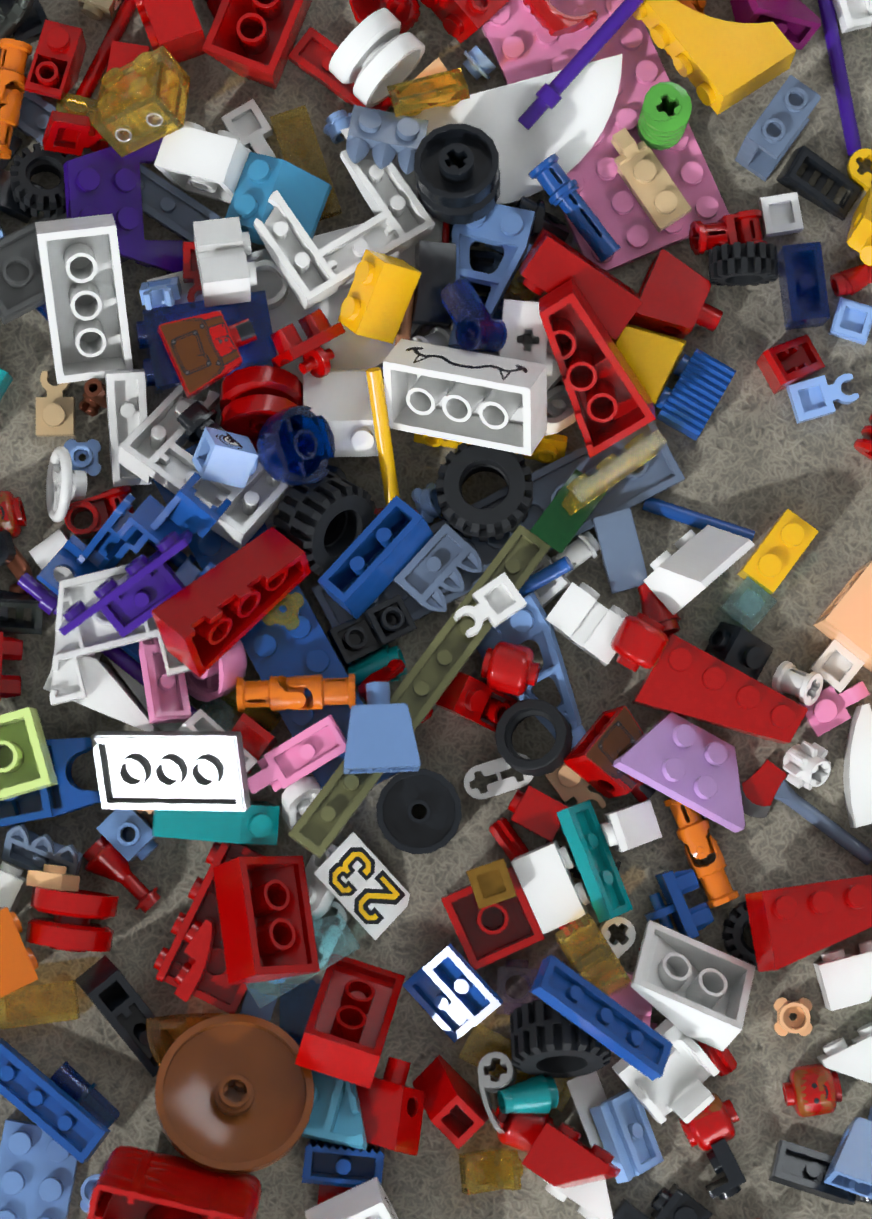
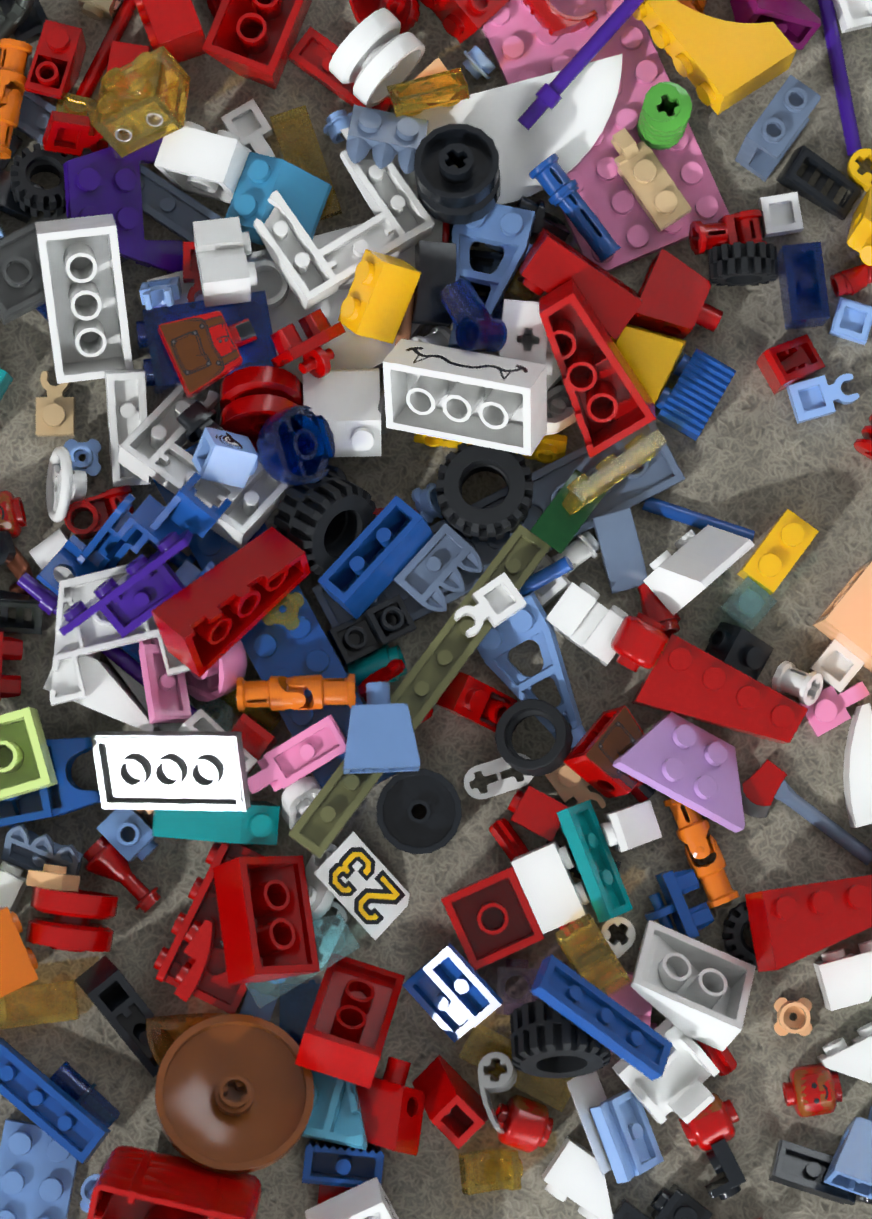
(93, 397): copper arm -> none
(382, 433): yellow bar -> none
(491, 883): pearl gold plate -> none
(510, 668): red head -> none
(532, 1095): teal cone -> none
(565, 1160): red slope -> none
(806, 765): white gear -> none

